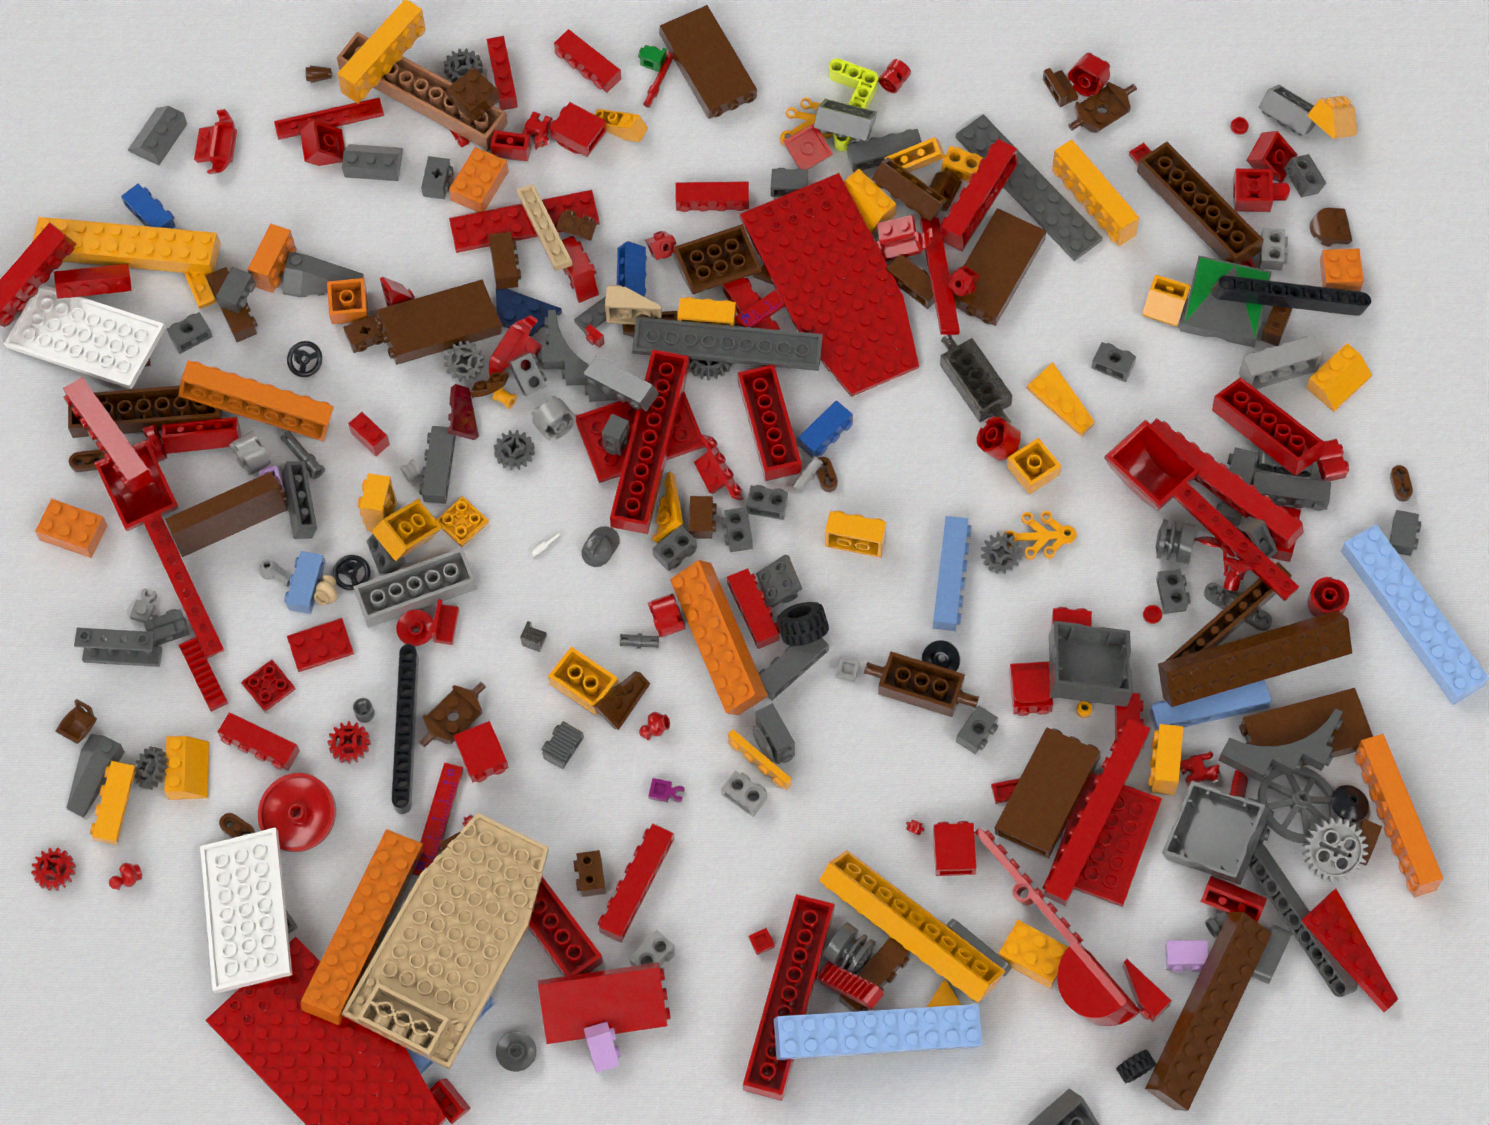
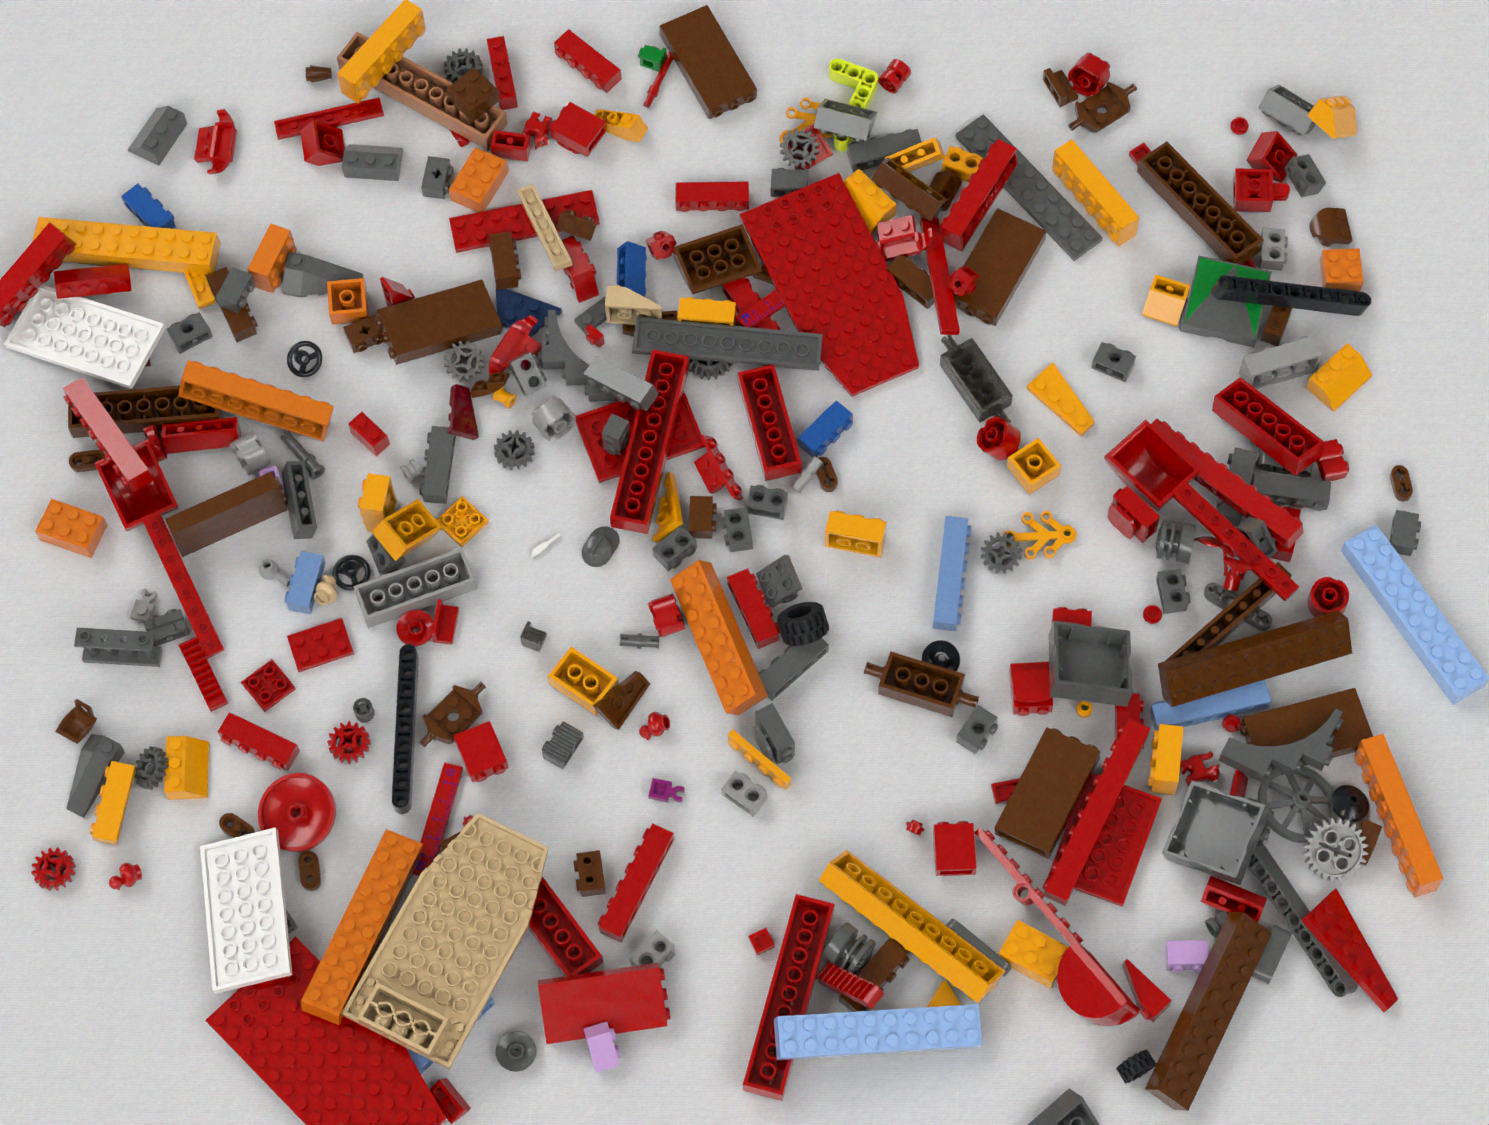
(309, 870): none -> reddish brown plate
(803, 155): none -> dark grey gear
(847, 669): light grey plate -> none
(1132, 515): none -> red brick
(1231, 723): none -> red plate

